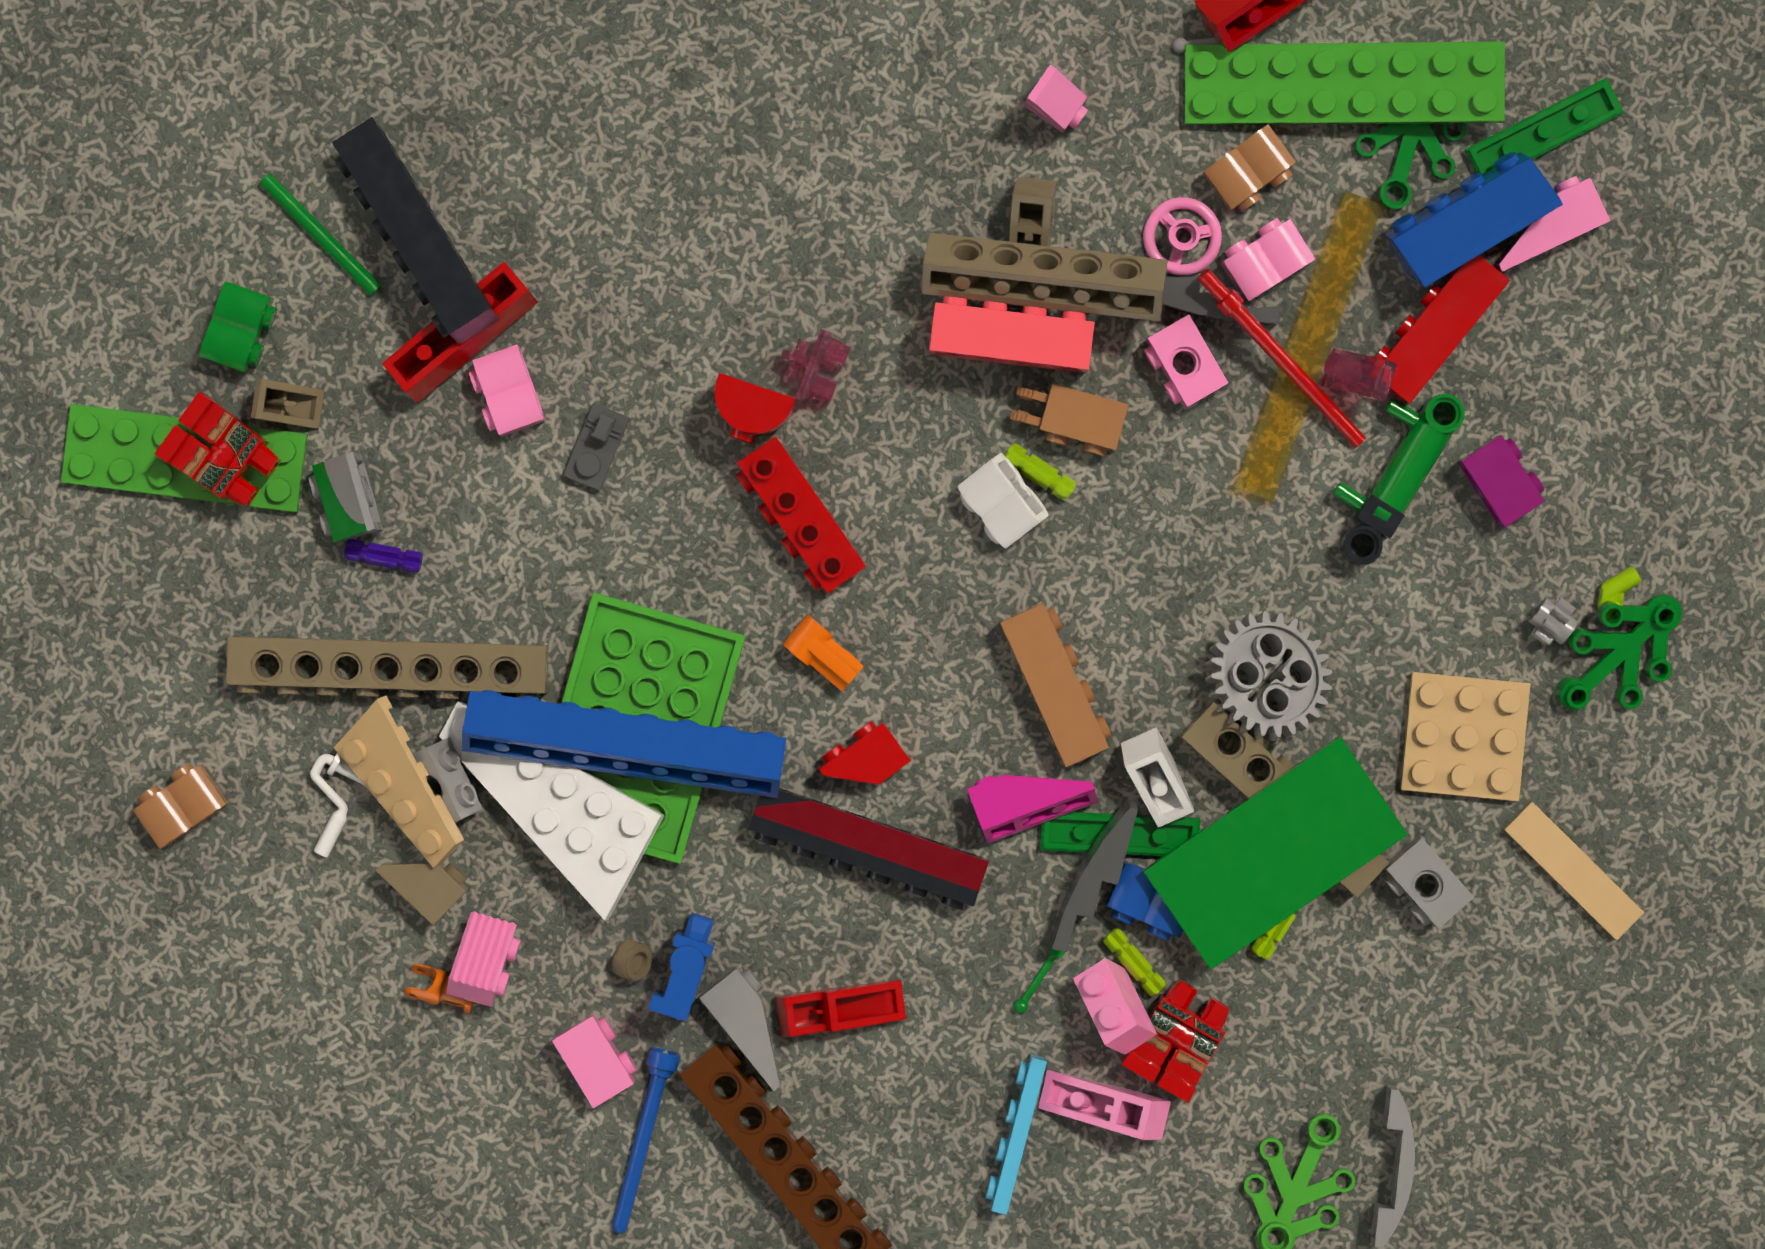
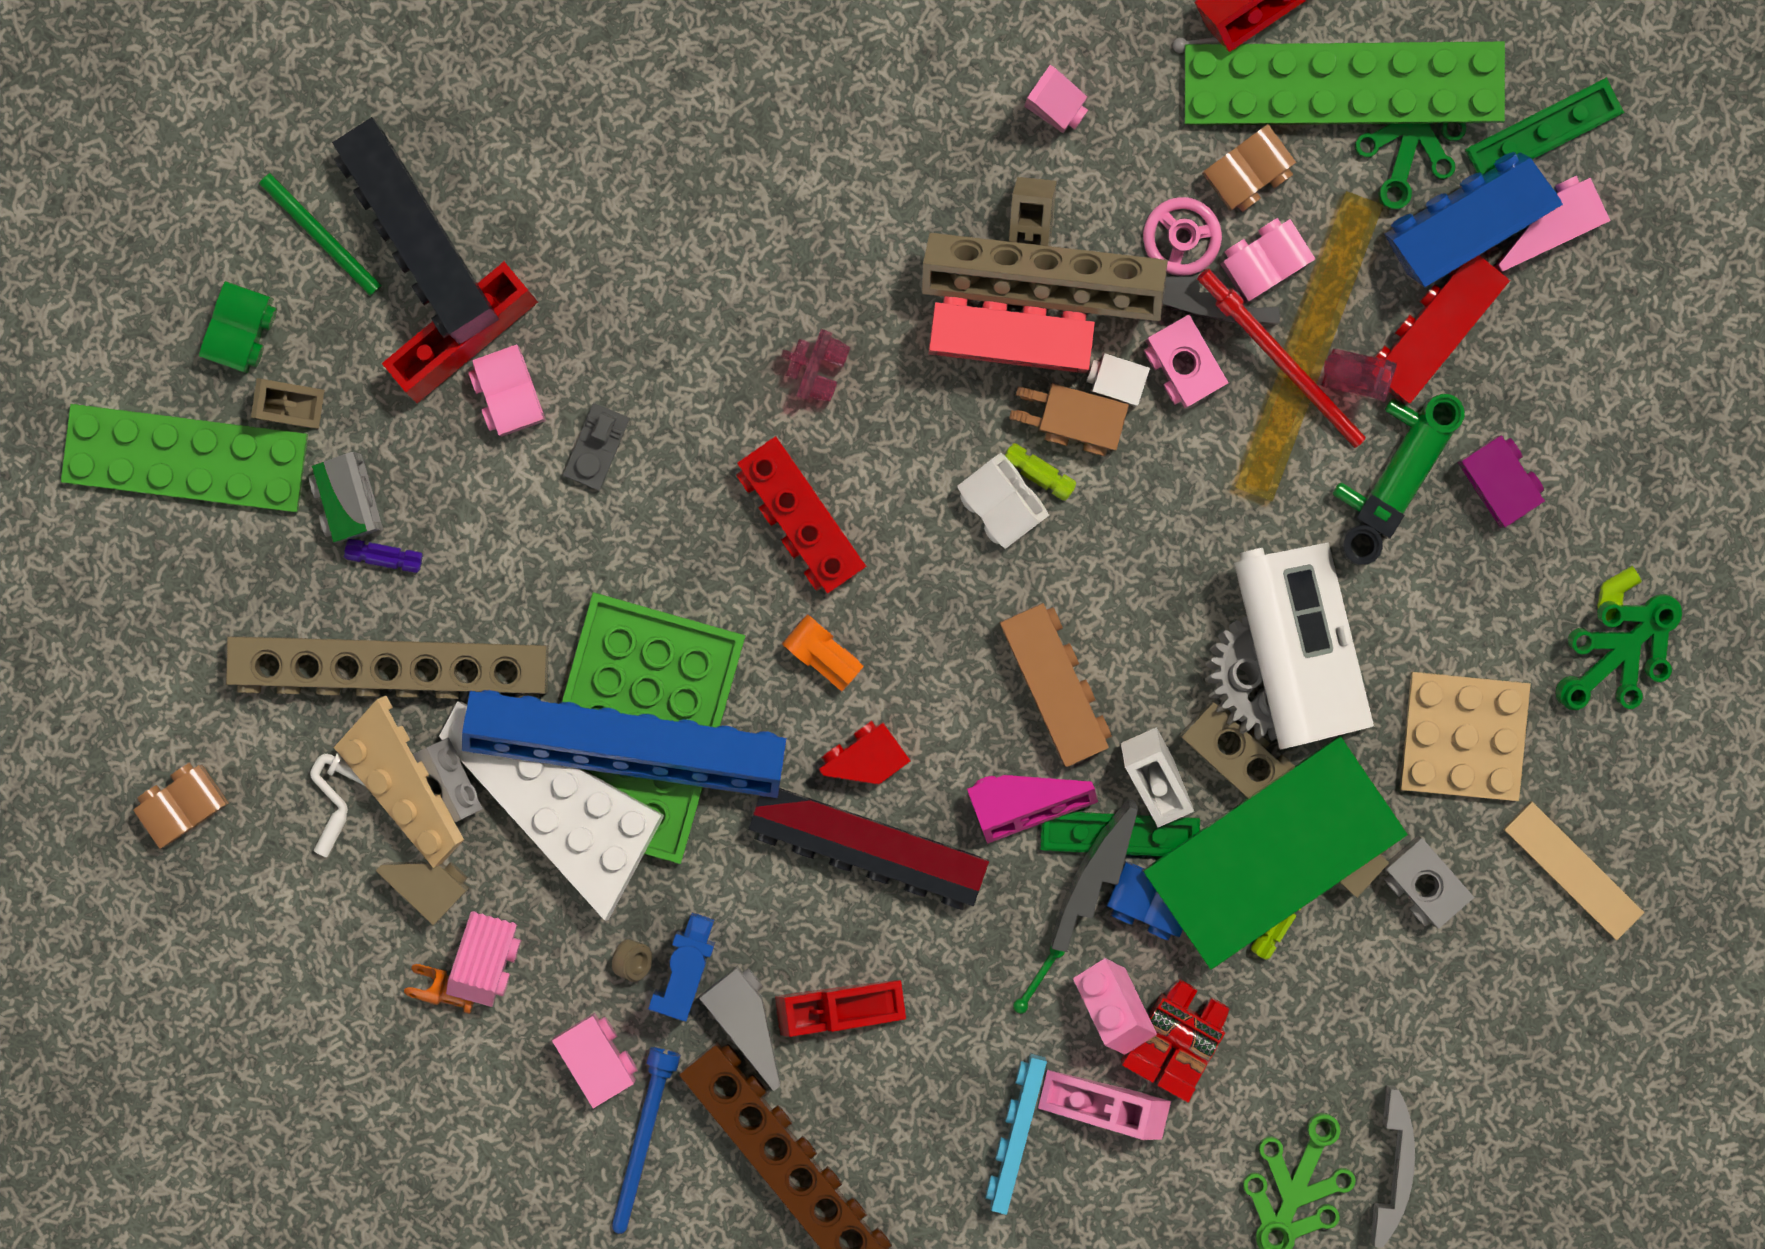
(230, 457): red hips -> none
(751, 408): red brick -> none
(1118, 379): none -> white brick
(1134, 962): lime axle -> none
(1303, 644): none -> white door
(1553, 621): light grey gear -> none

